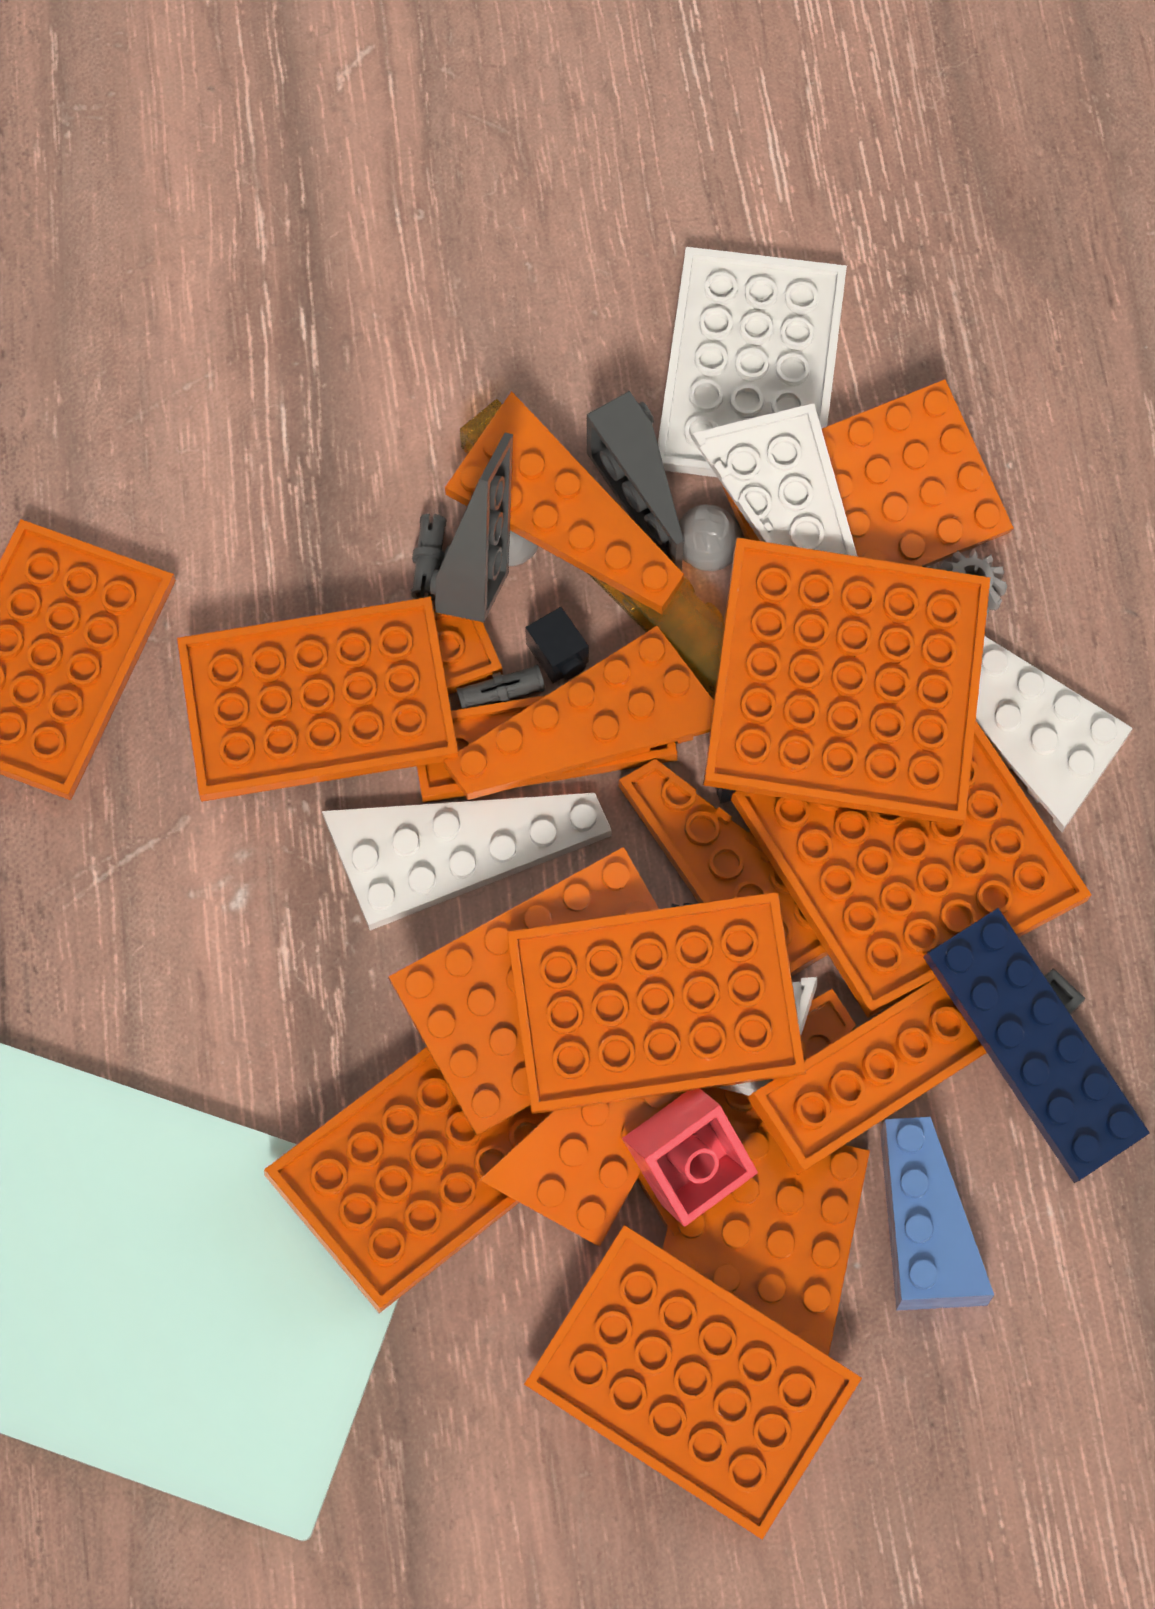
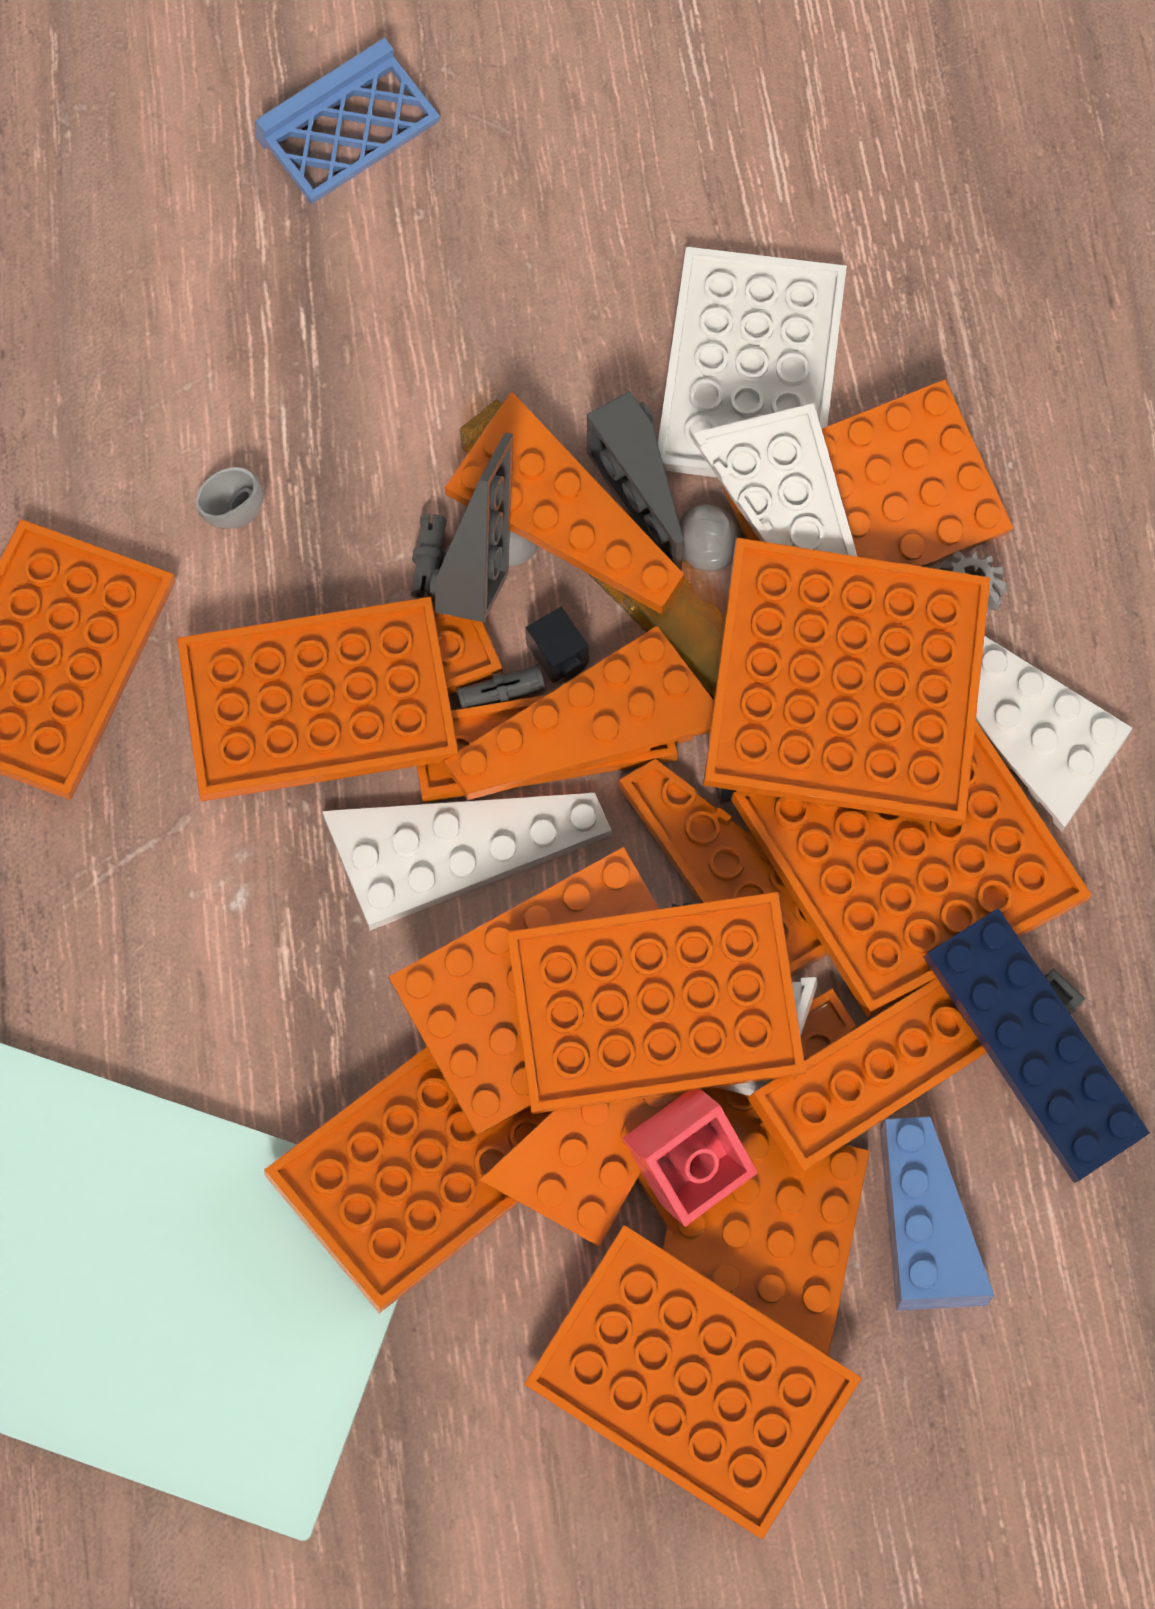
(230, 498): none -> light grey piece
(334, 90): none -> medium blue fence

